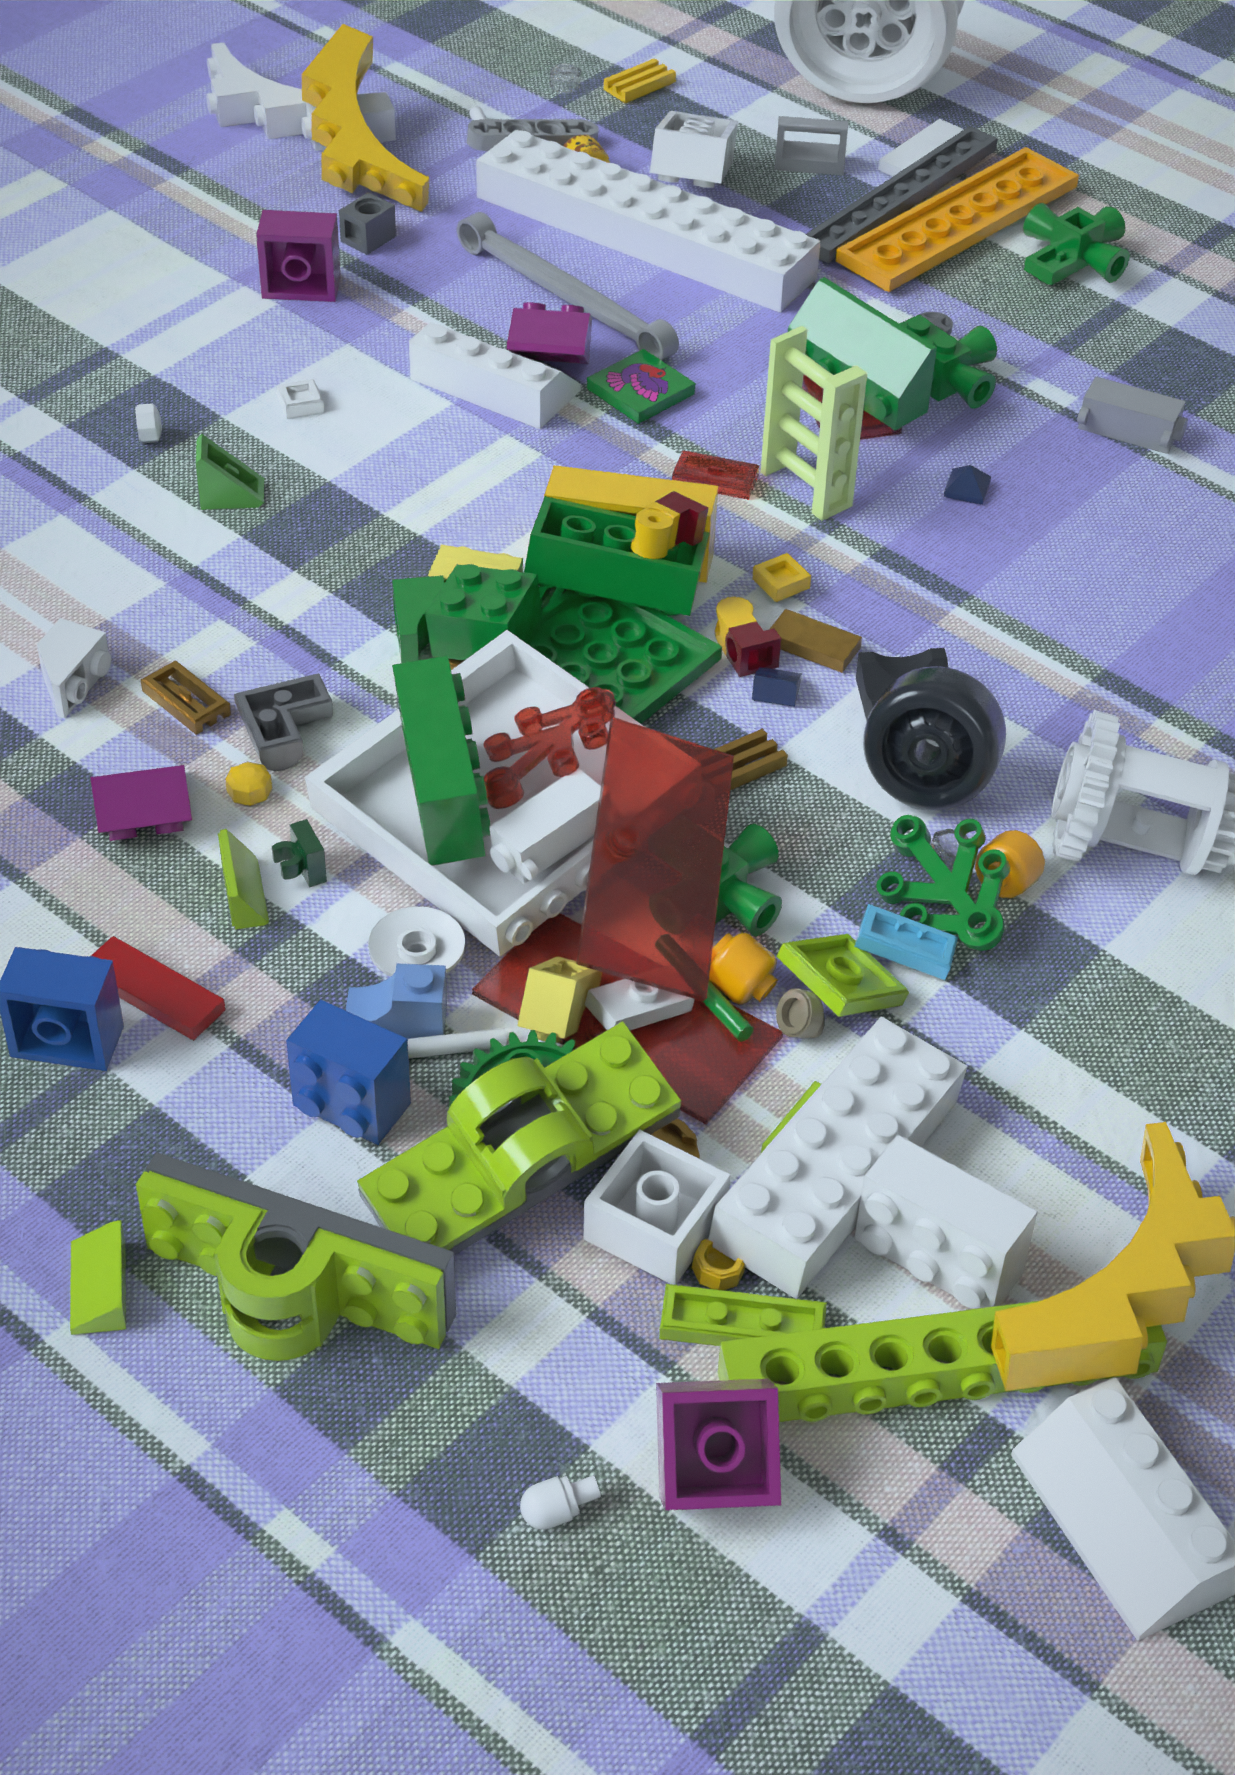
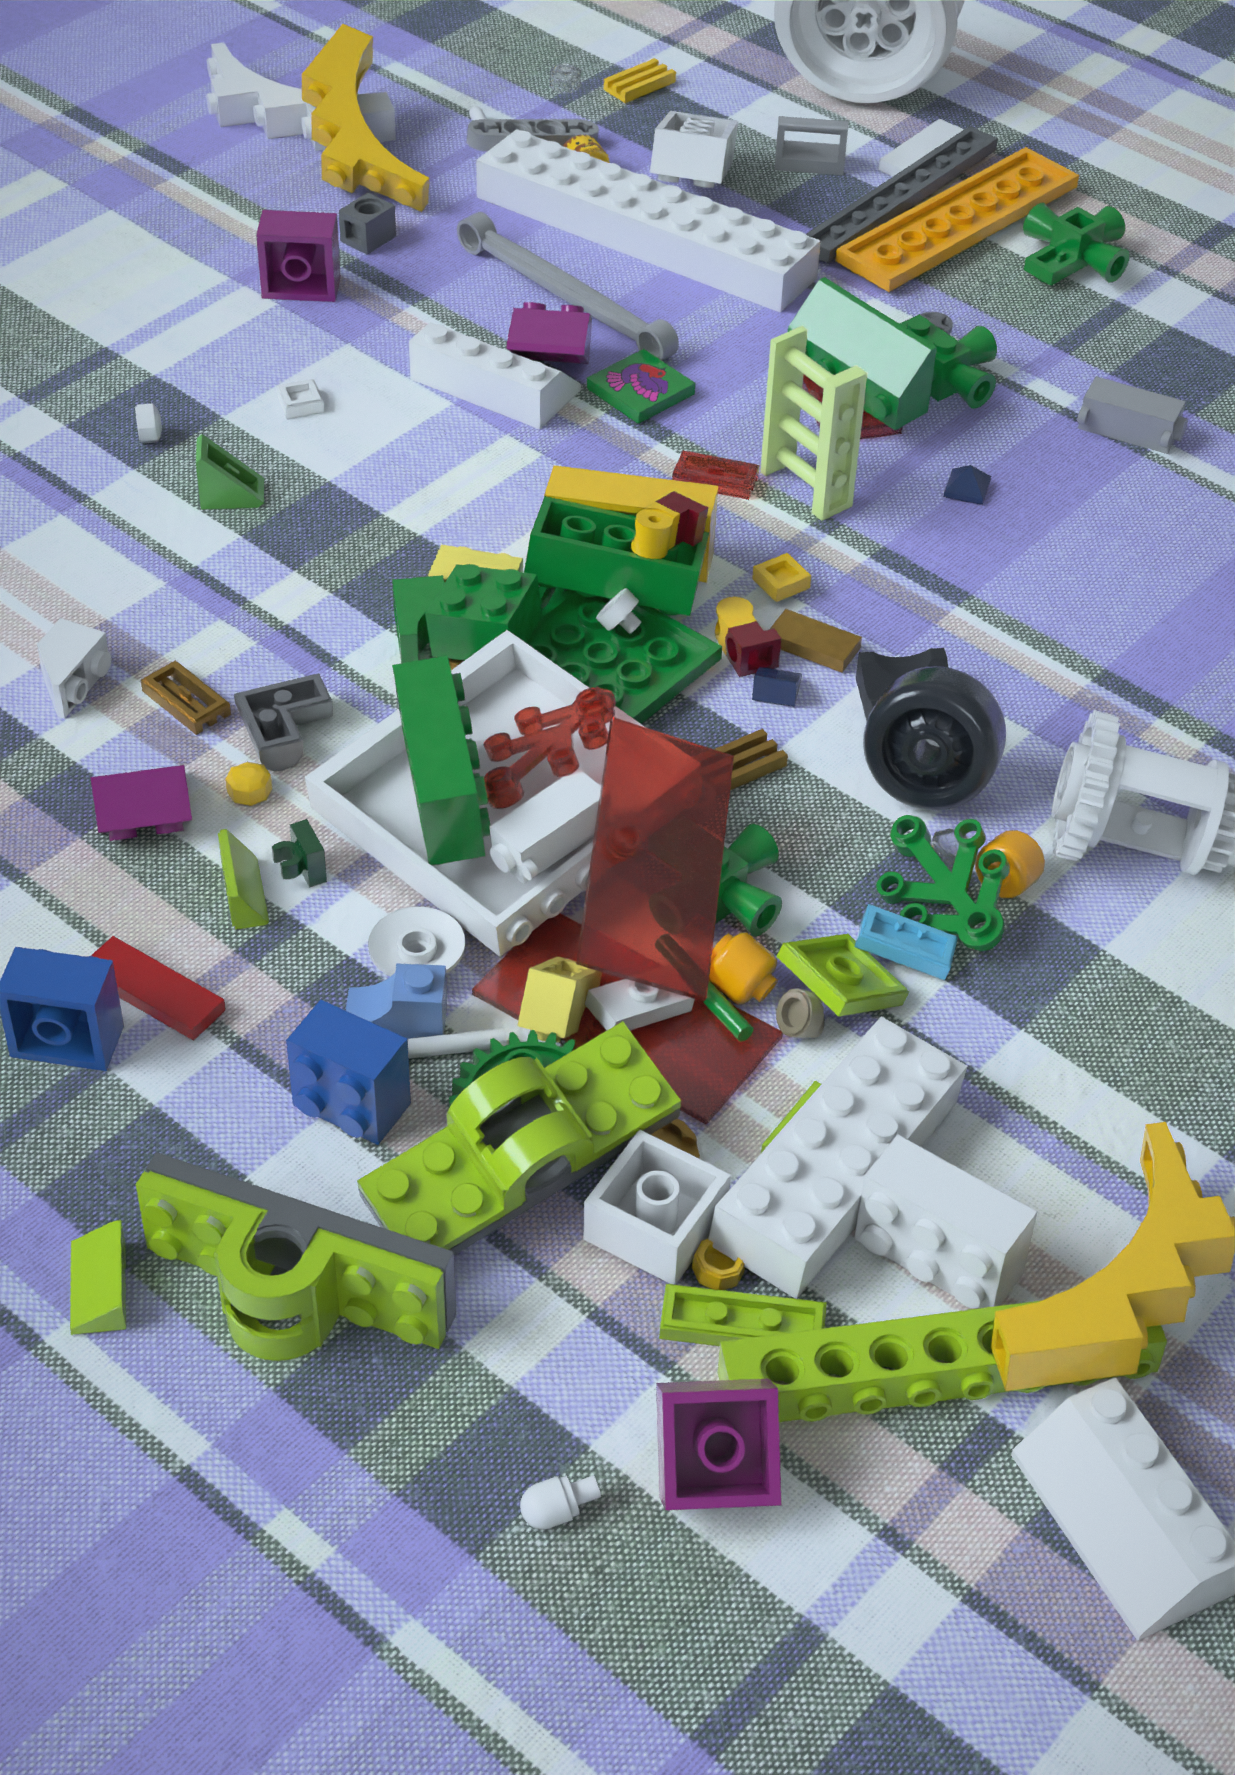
(619, 612): none -> white tile

